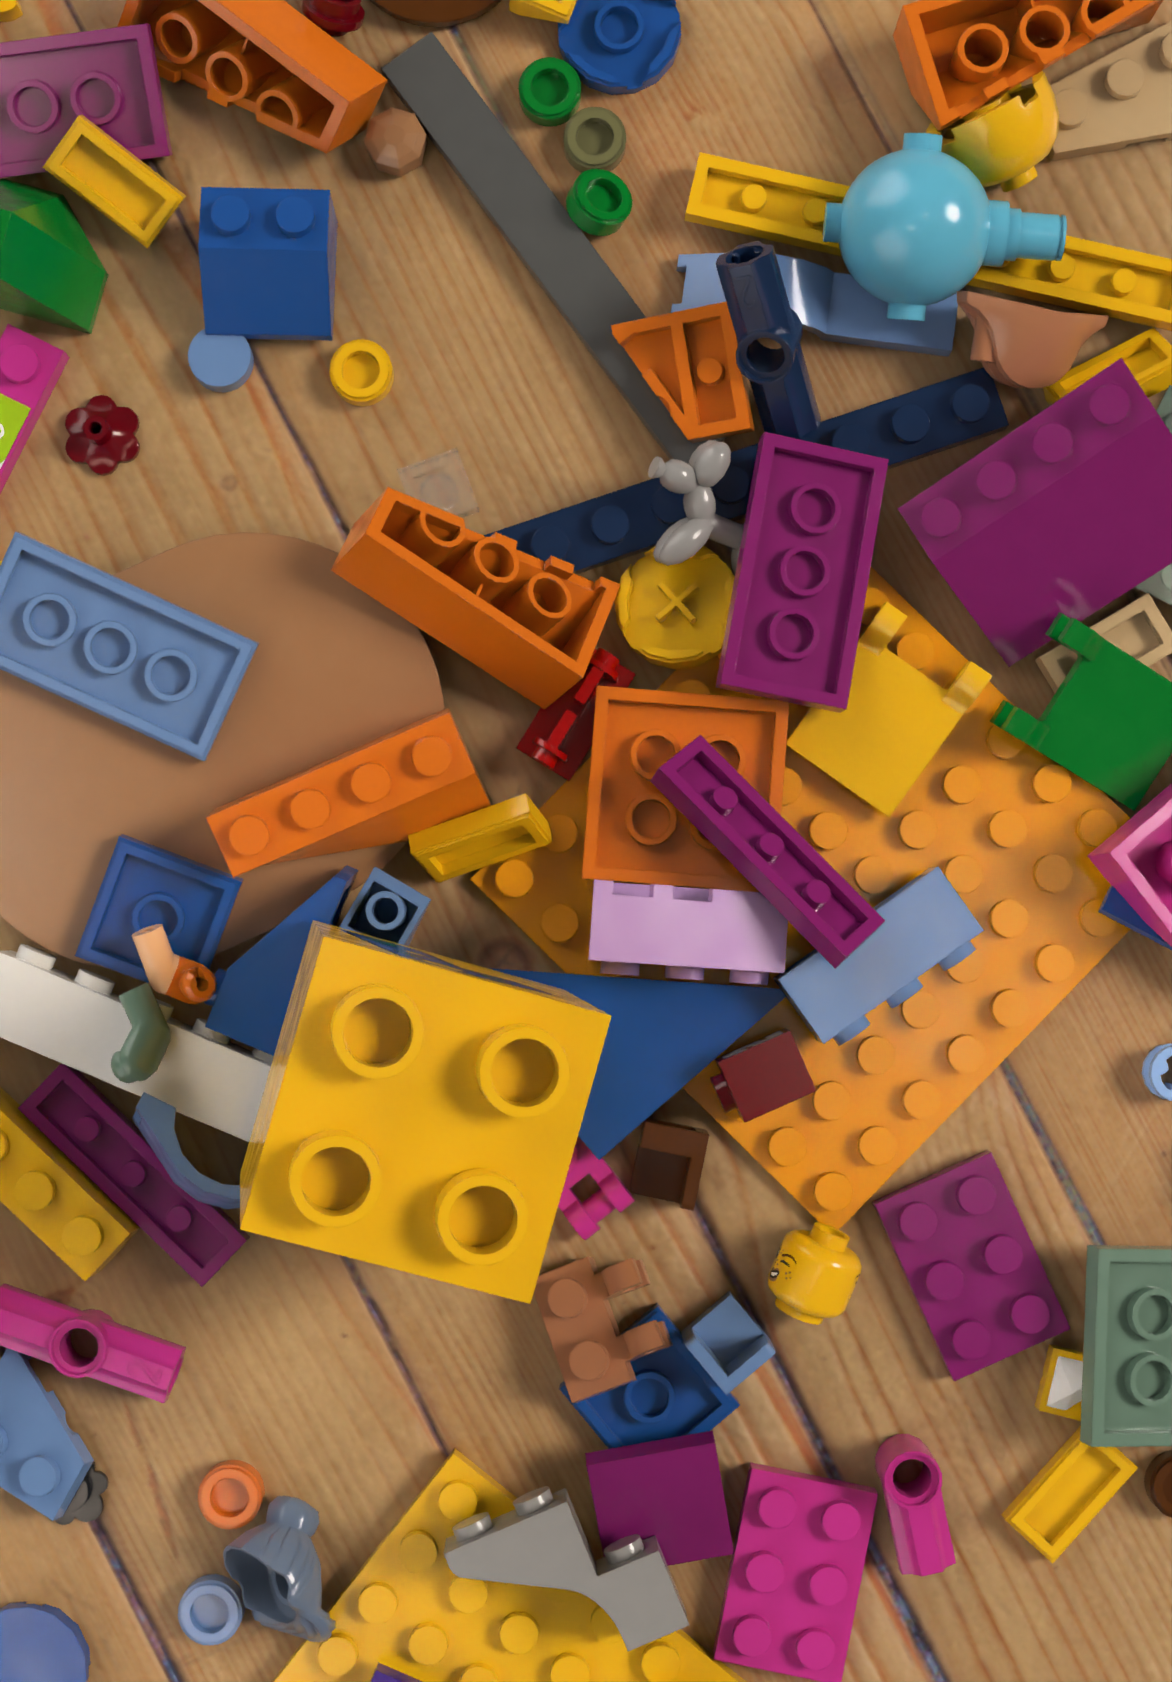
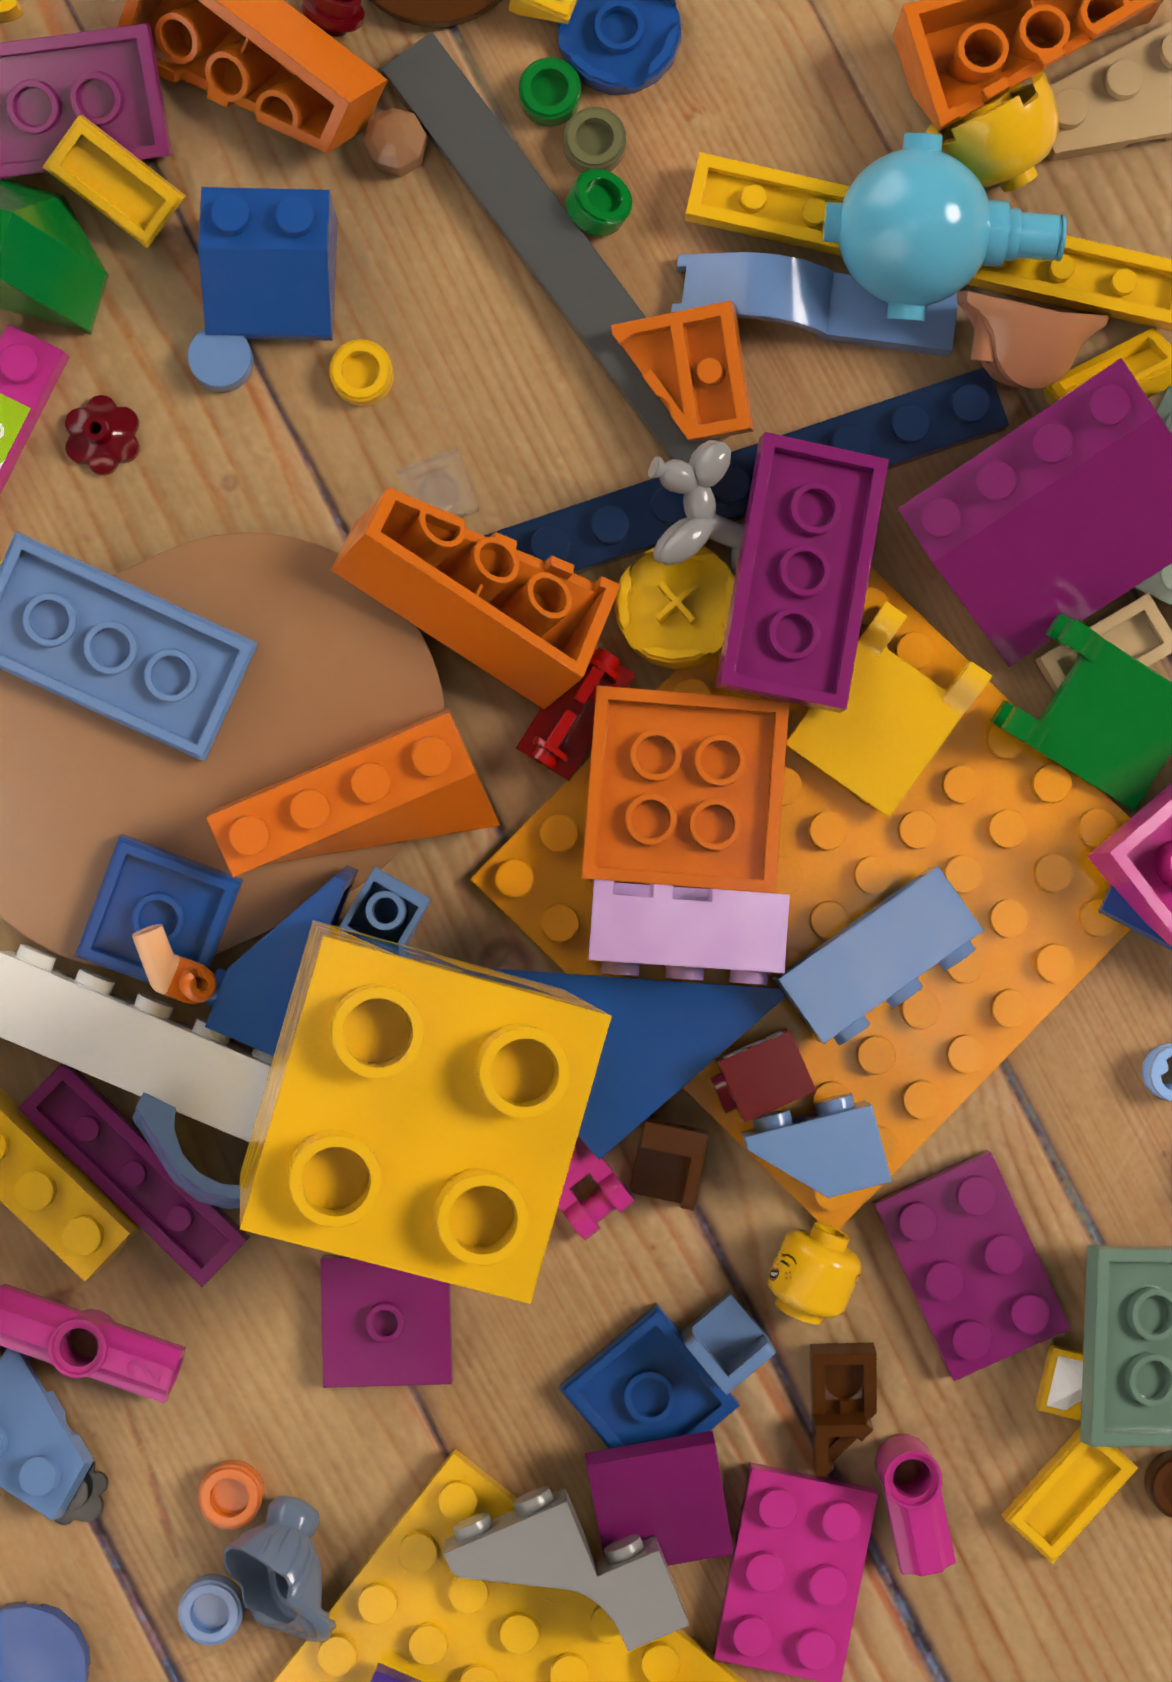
(146, 1040): sand green arm -> none
(383, 1326): none -> magenta plate
(480, 838): yellow tile -> none
(584, 1328): nougat plate -> none
(762, 310): dark blue piece -> none
(767, 851): magenta plate -> none
(826, 1150): none -> medium blue slope
(841, 1398): none -> reddish brown slope

